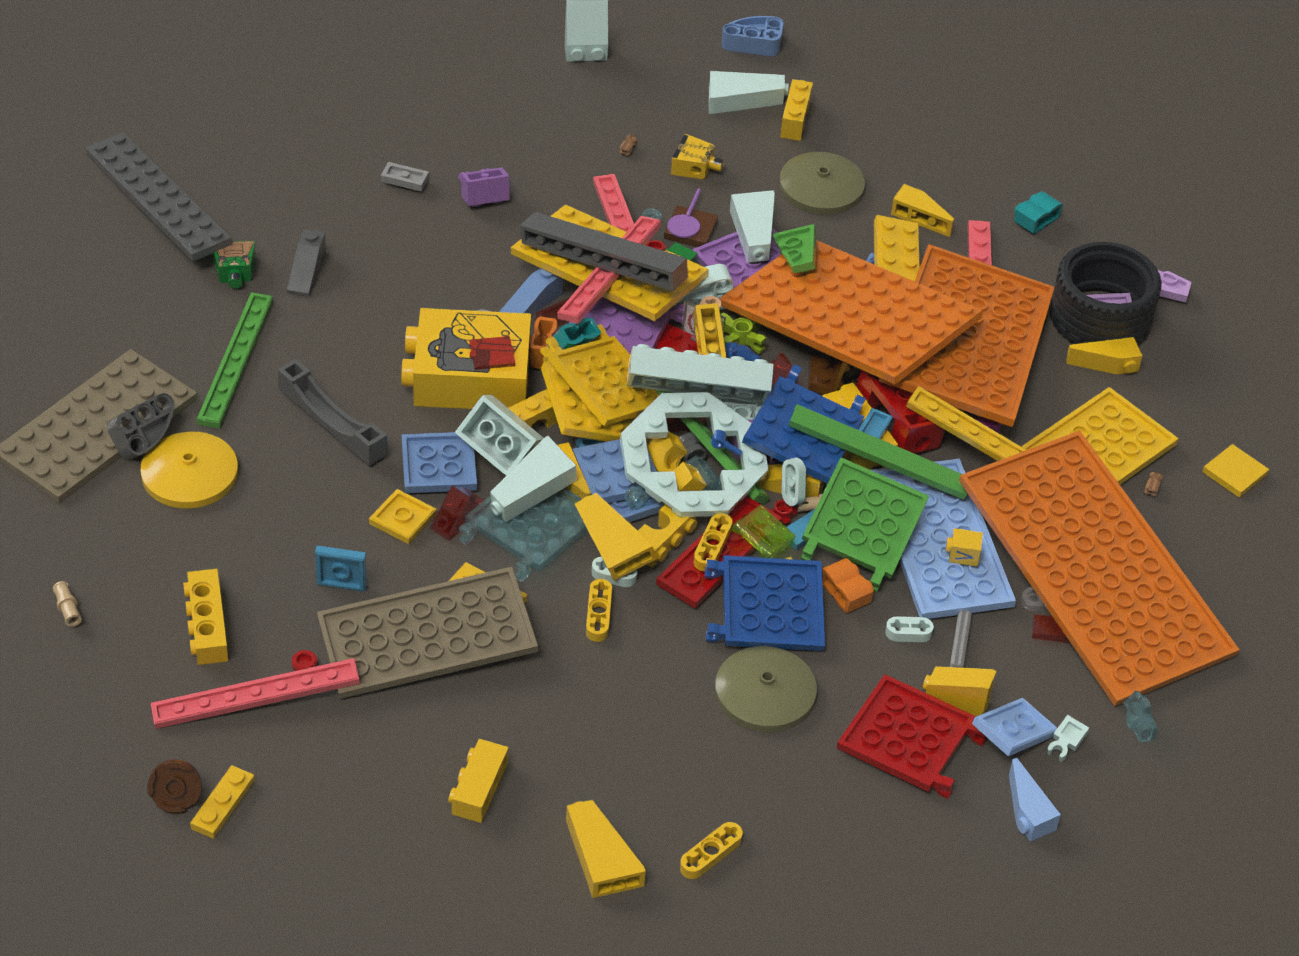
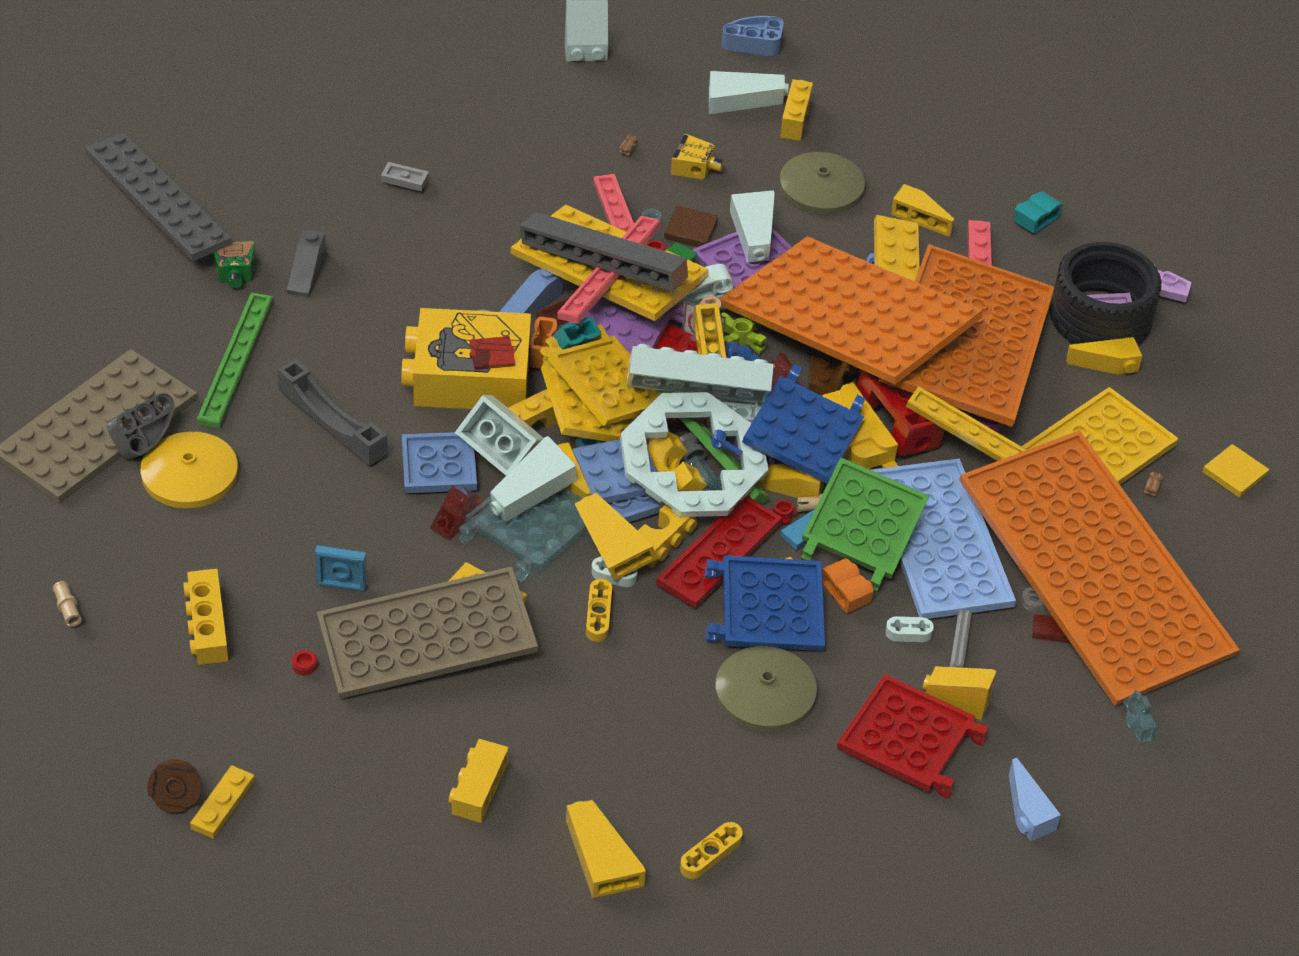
(254, 693): coral tile -> none
(402, 516): yellow tile -> none
(484, 186): medium lavender brick -> none
(636, 498): clear light blue bush -> none
(685, 225): medium lavender piece -> none
(711, 533): yellow beam -> none
(767, 528): clear neon green plate -> none
(793, 481): light aqua plate -> none
(798, 247): bright green wing -> none
(876, 423): dark azure tile -> none
(877, 450): bright green tile -> none
(964, 547): yellow brick -> none
(1015, 726): light blue tile -> none
(1068, 735): light aqua plate -> none

